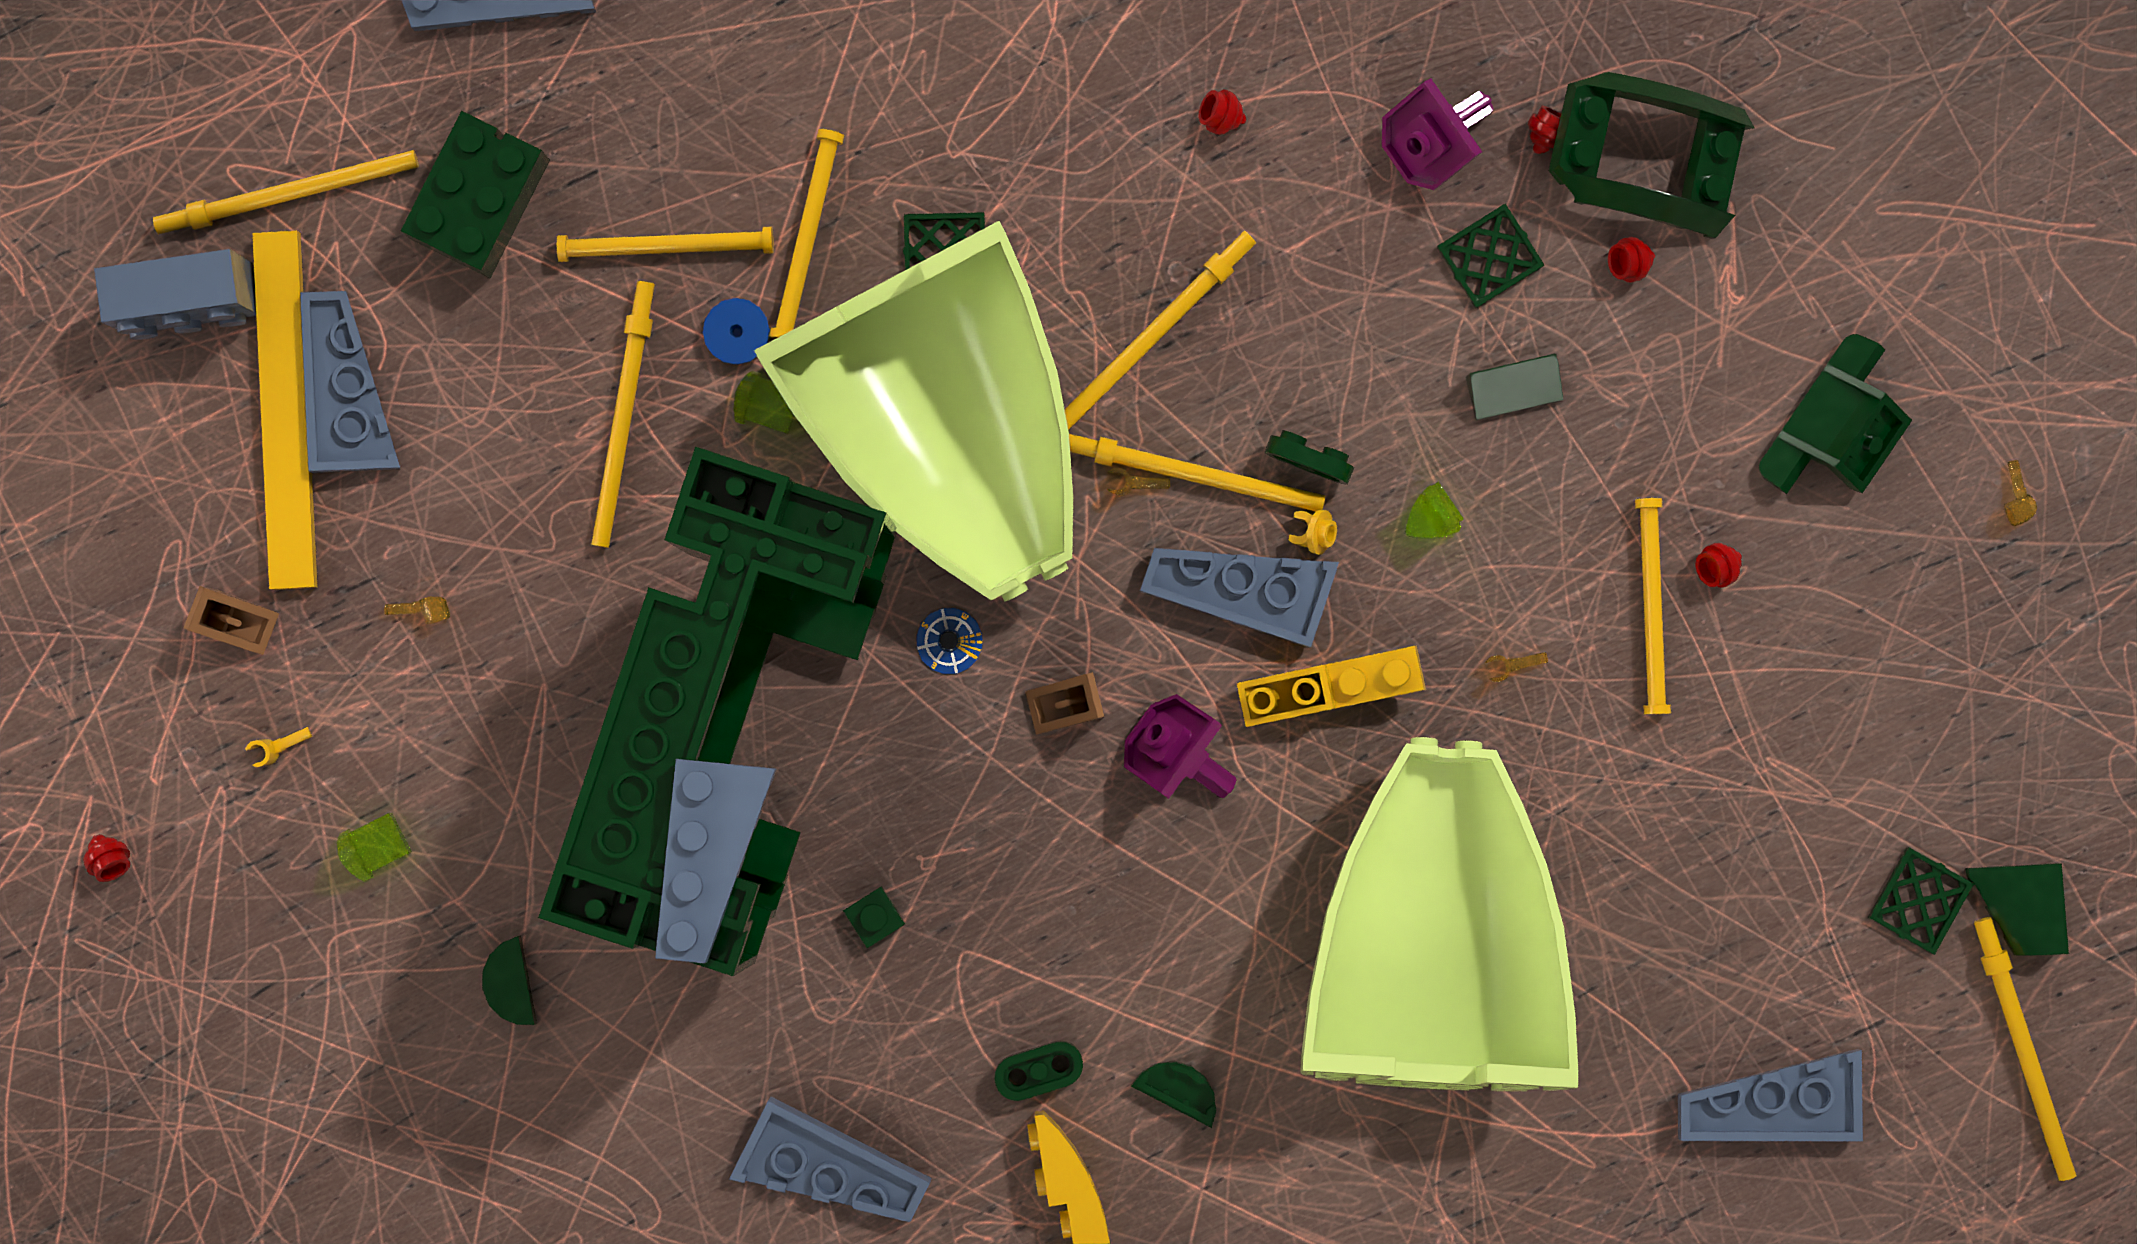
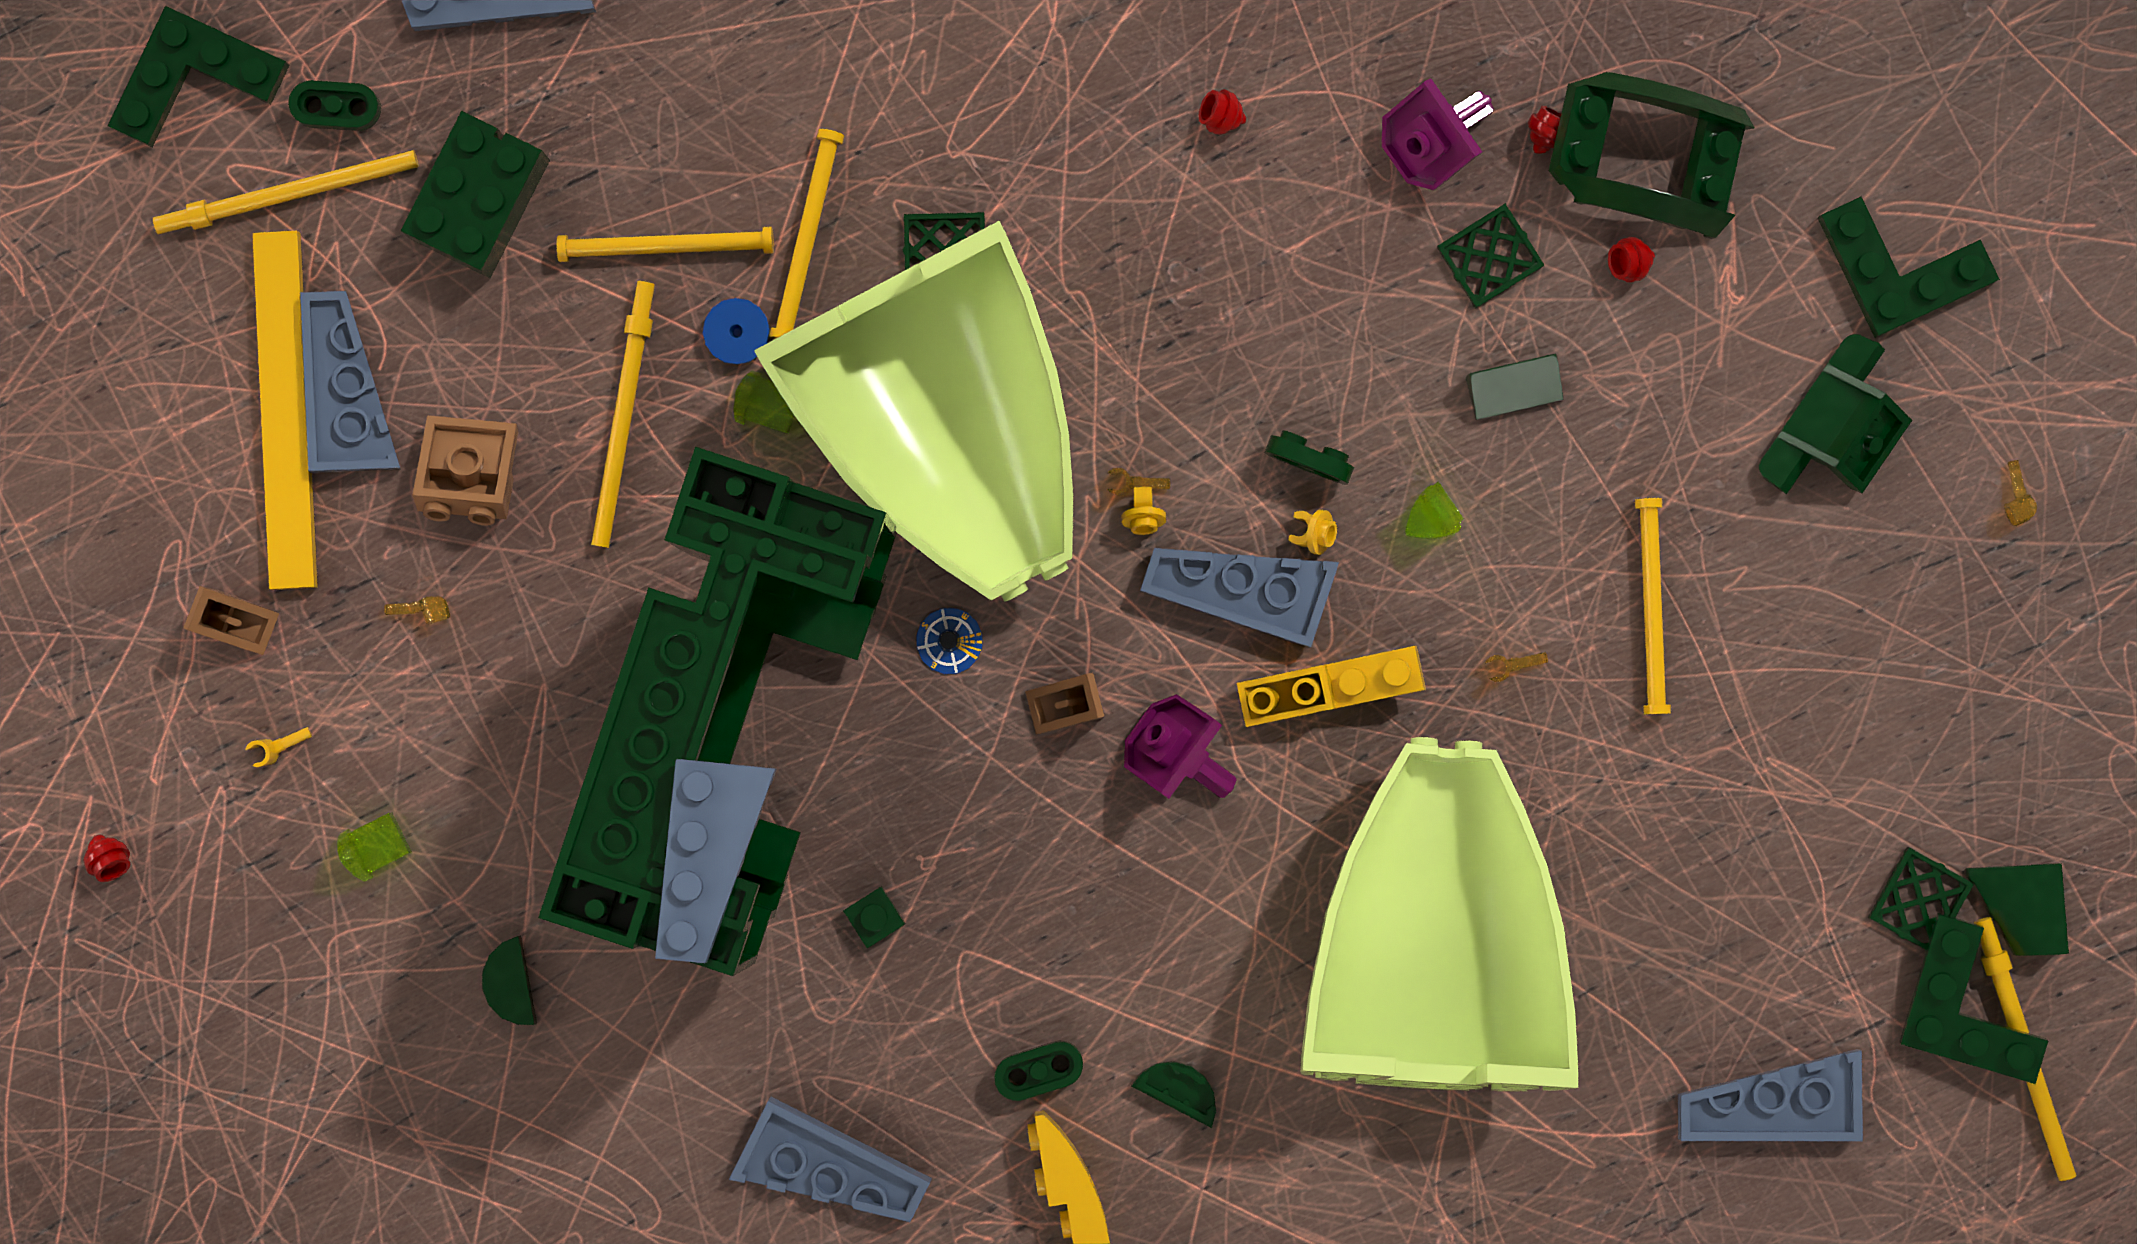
(169, 55): none -> dark green plate
(176, 293): sand blue piece -> none
(336, 106): none -> dark green plate
(465, 469): none -> medium nougat plate
(1108, 452): yellow bar -> none
(1143, 518): none -> yellow plate
(1216, 270): yellow bar -> none
(1718, 565): red plate -> none
(1875, 282): none -> dark green plate
(1934, 1014): none -> dark green plate

